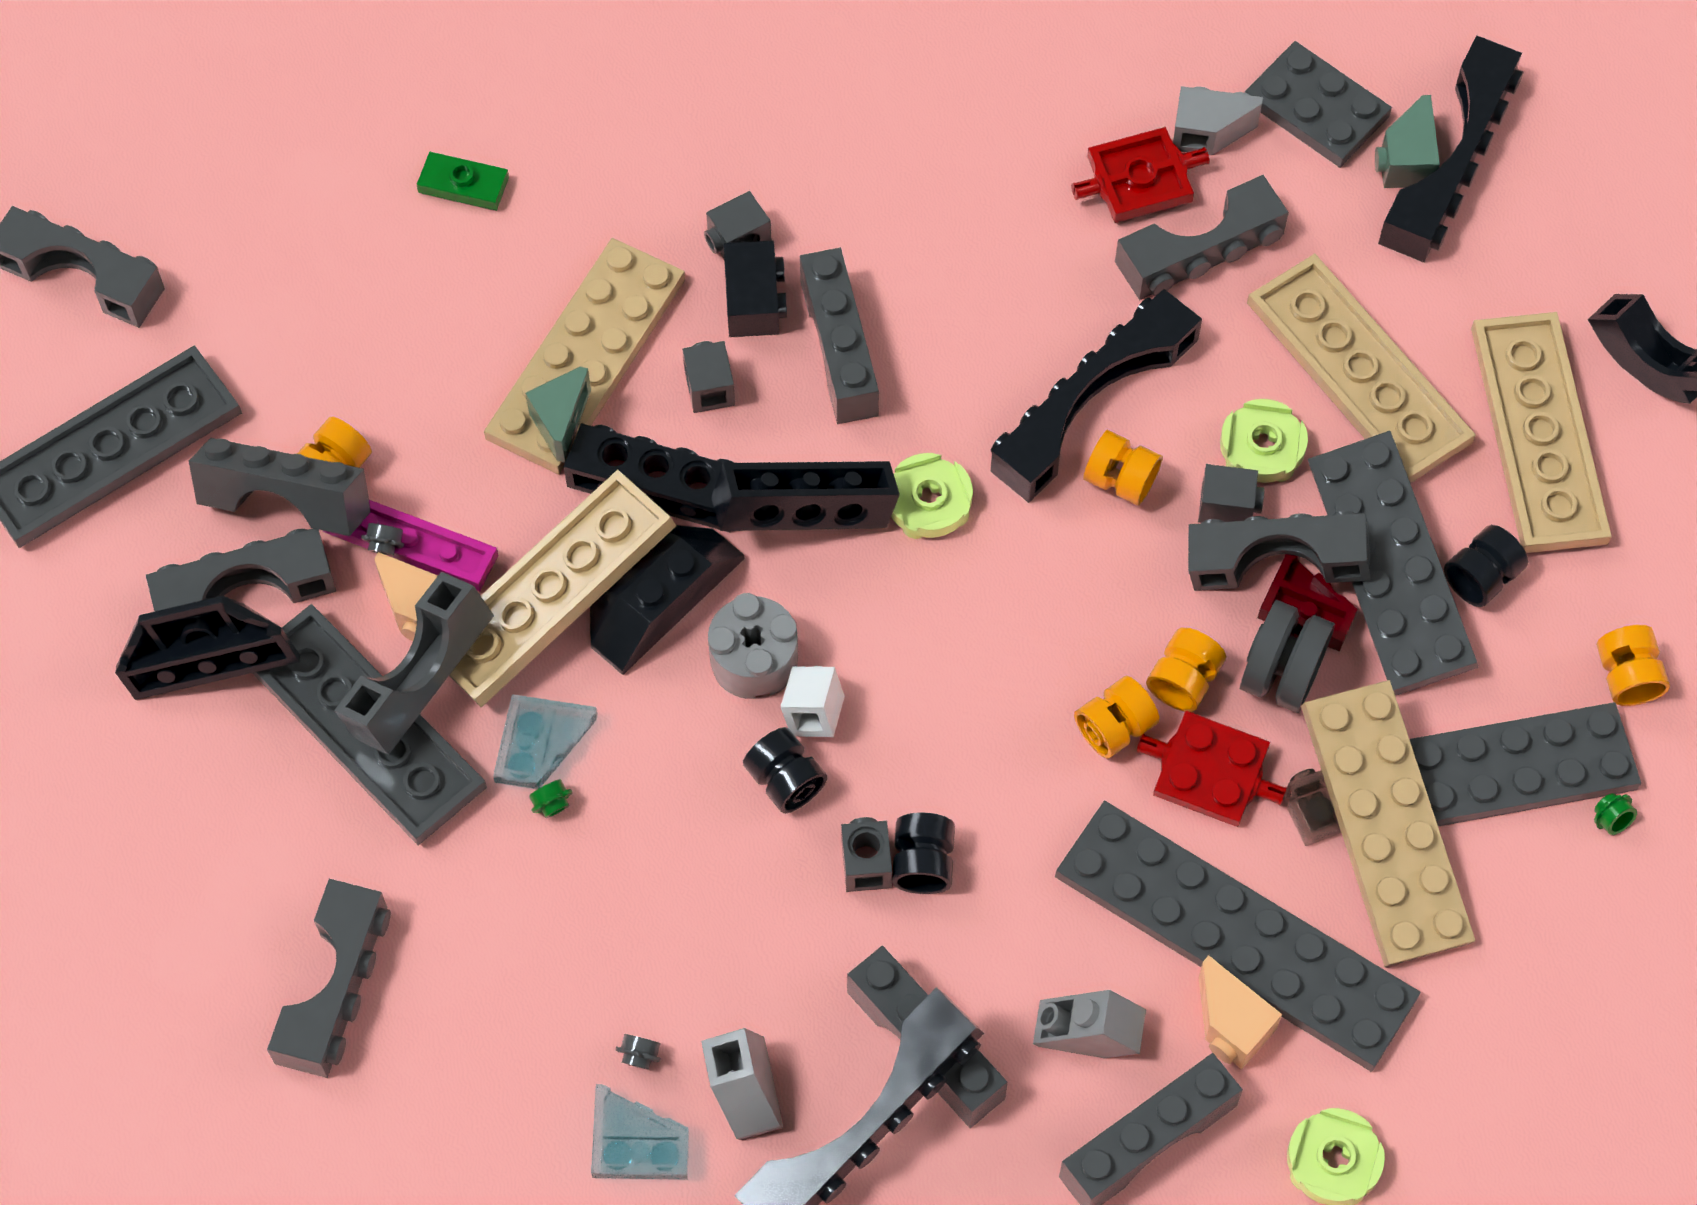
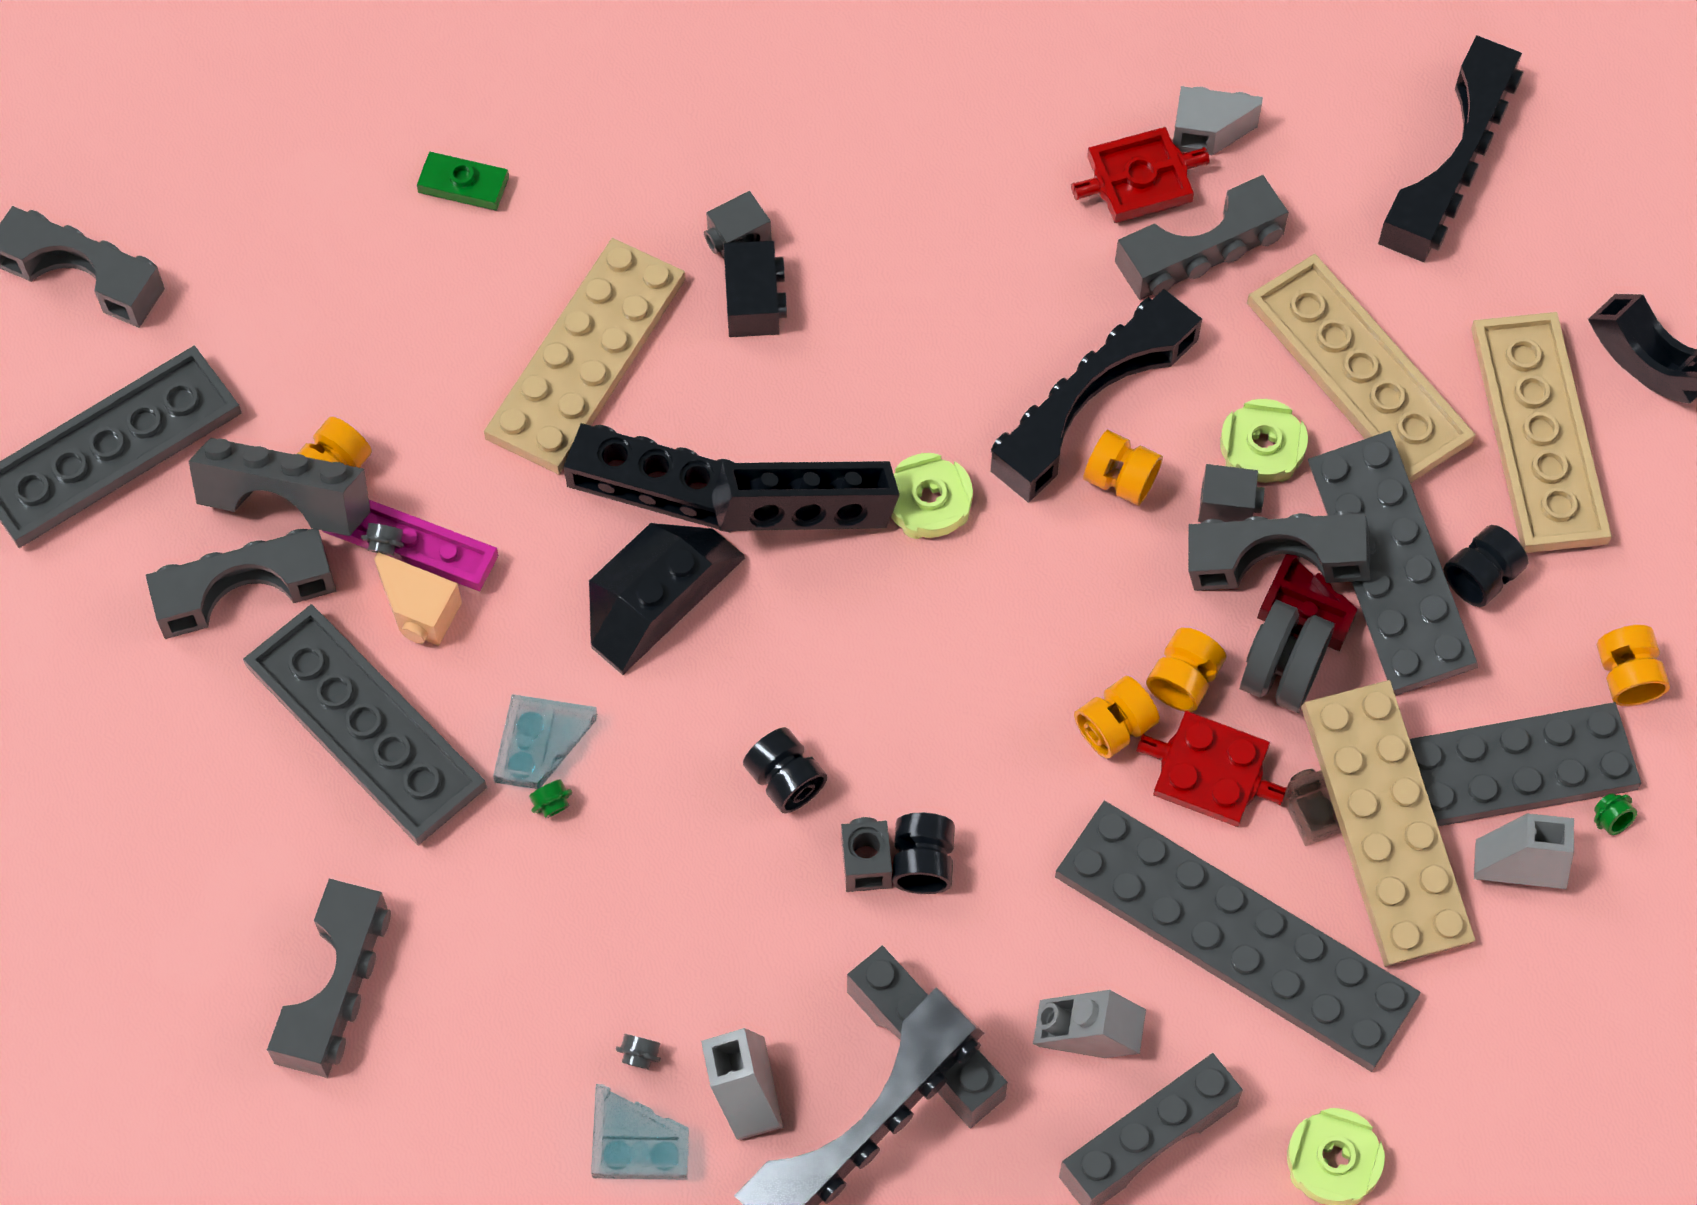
(200, 646): black wedge -> none
(447, 626): dark grey arch -> none
(559, 408): sand green slope -> none
(560, 582): tan plate -> none
(708, 376): dark grey brick -> none
(752, 646): light grey brick -> none
(812, 701): white brick -> none
(840, 334): dark grey arch -> none
(1233, 1015): light nougat slope -> none
(1319, 104): dark grey plate -> none
(1409, 147): sand green slope -> none
(1527, 852): none -> light grey slope

